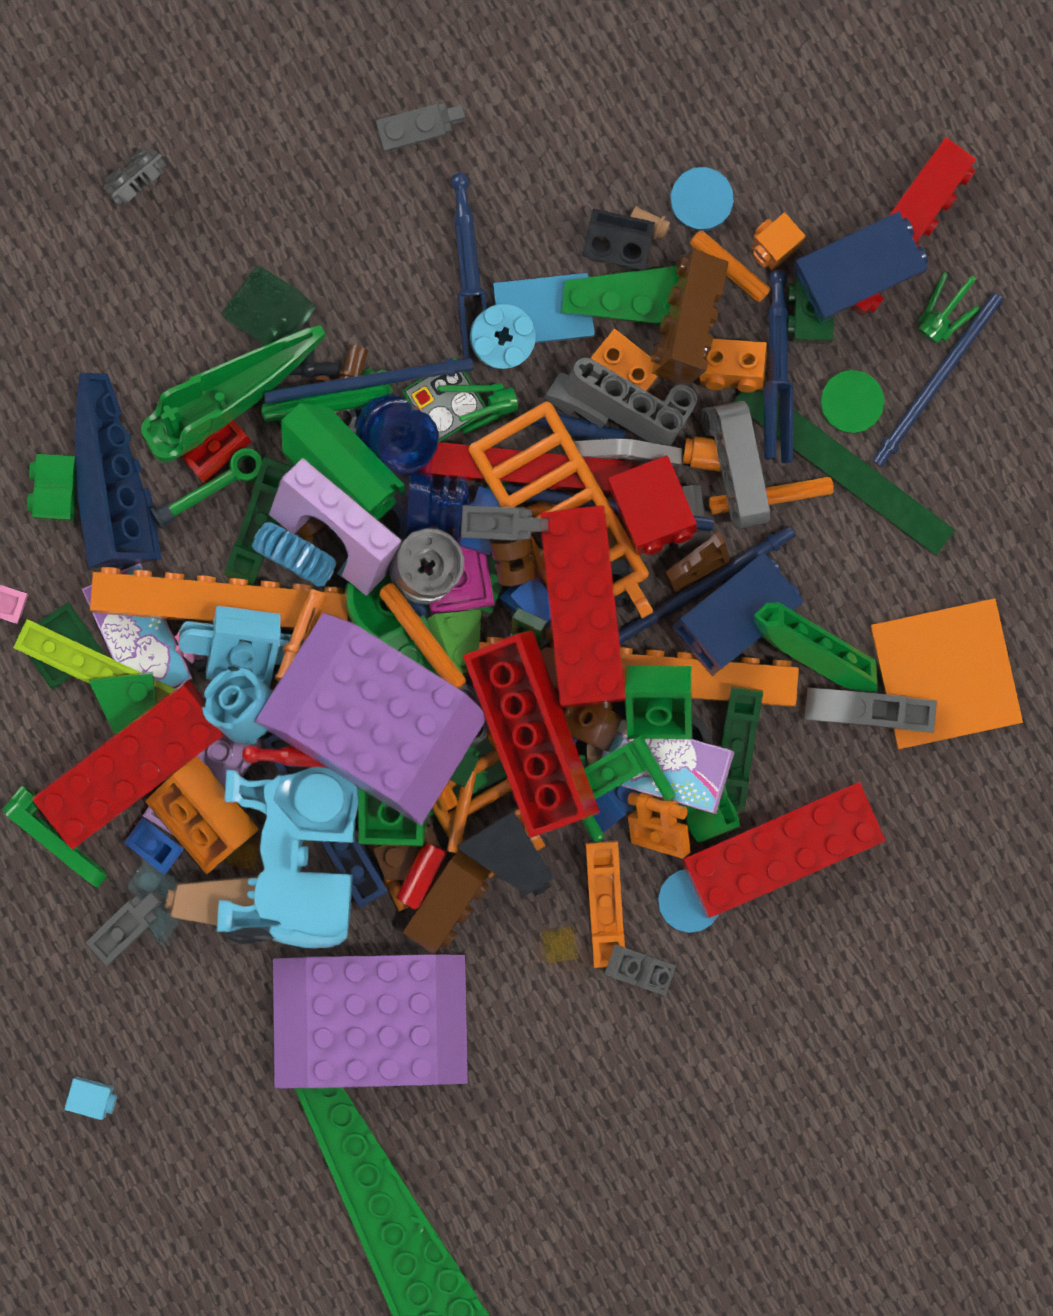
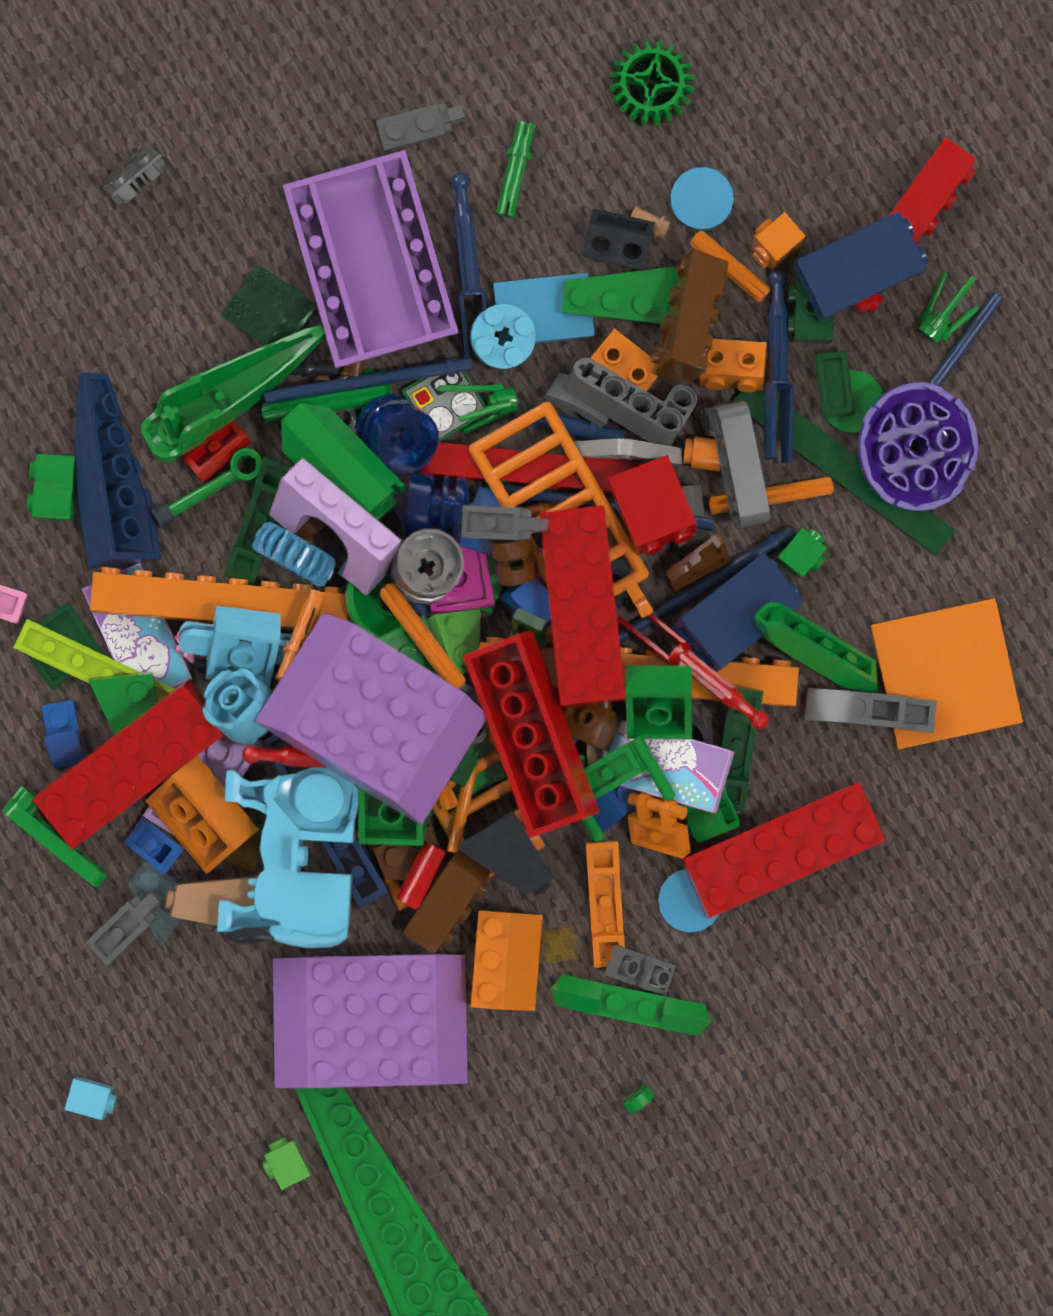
(62, 733): none -> blue slope
(286, 1163): none -> bright green brick
(370, 259): none -> medium lavender slope
(506, 960): none -> orange slope
(515, 169): none -> green pin
(630, 1005): none -> green brick
(638, 79): none -> green gear
(638, 1099): none -> green tile
(700, 671): none -> red piece
(803, 553): none -> green brick
(834, 384): none -> dark green tile
(944, 452): none -> dark purple brick

